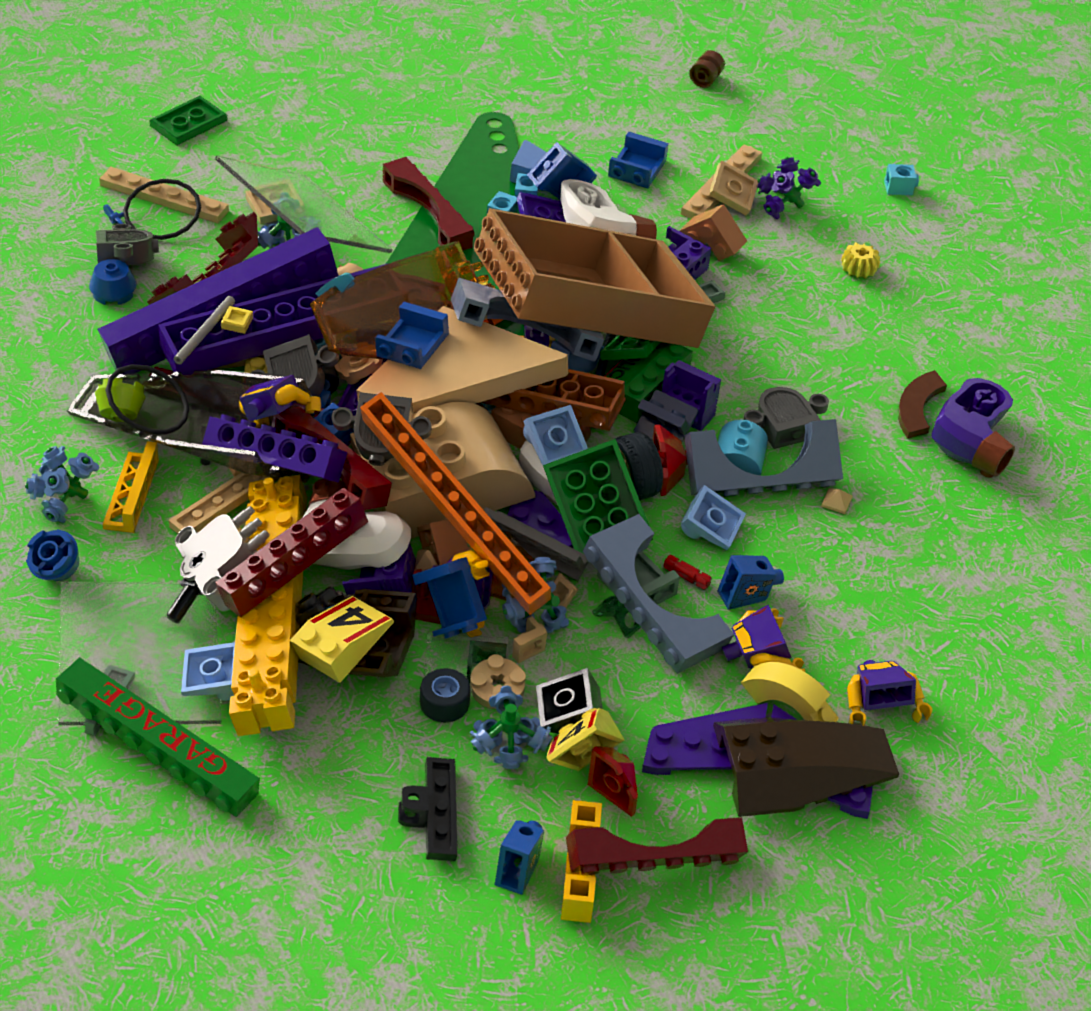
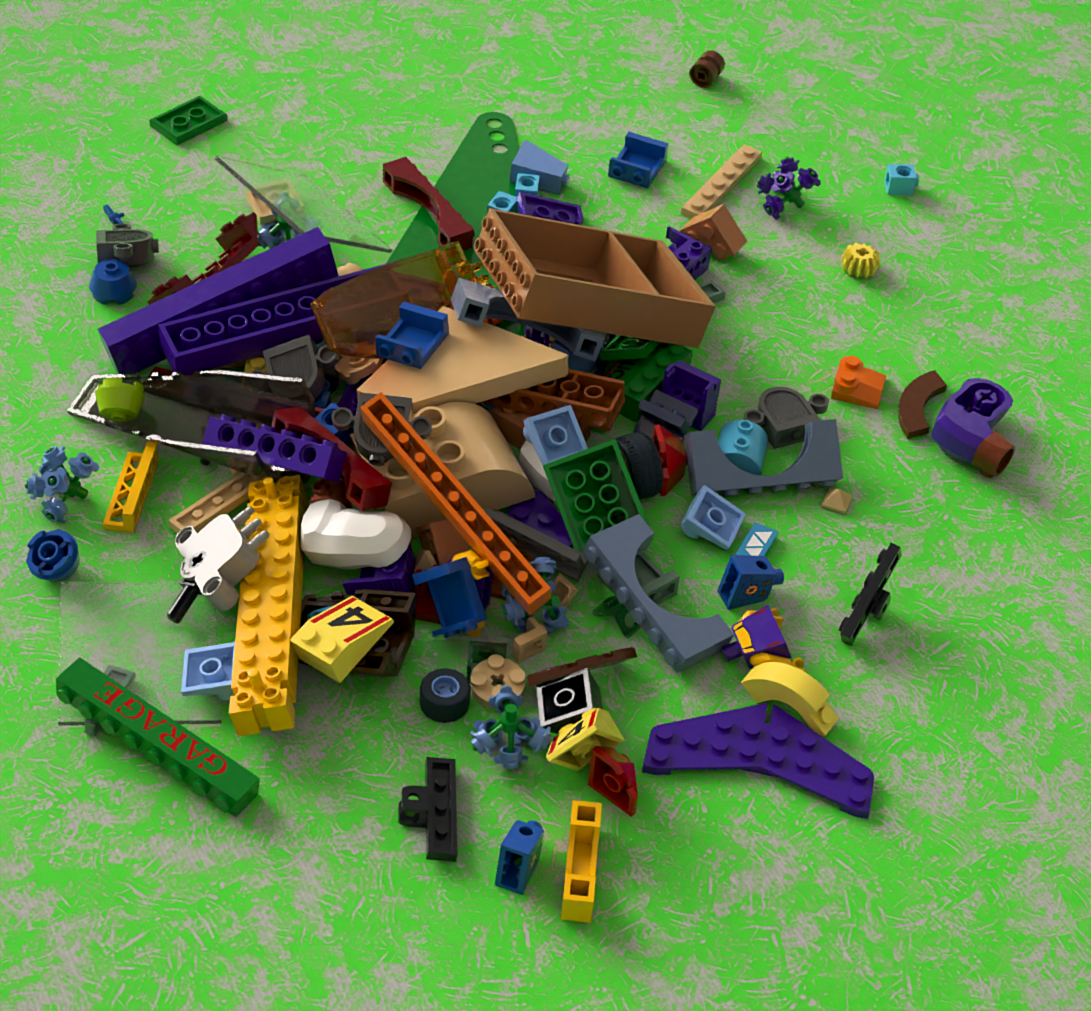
(131, 423): black piece -> none
(164, 194): tan plate -> none
(168, 181): black piece -> none
(201, 333): light grey piece -> none
(237, 319): light yellow tile -> none
(273, 398): torso -> none
(291, 552): dark red brick -> none
(314, 604): black piece -> none
(342, 283): dark azure slope -> none
(557, 166): blue panel -> none
(590, 662): none -> reddish brown tile
(592, 207): white piece -> none
(601, 850): dark red arch -> none
(687, 572): red axle -> none
(733, 188): tan plate -> none
(758, 541): none -> dark azure tile
(798, 762): dark brown wedge -> none
(857, 383): none -> orange slope
(872, 596): none -> black plate
(884, 686): dark purple torso -> none

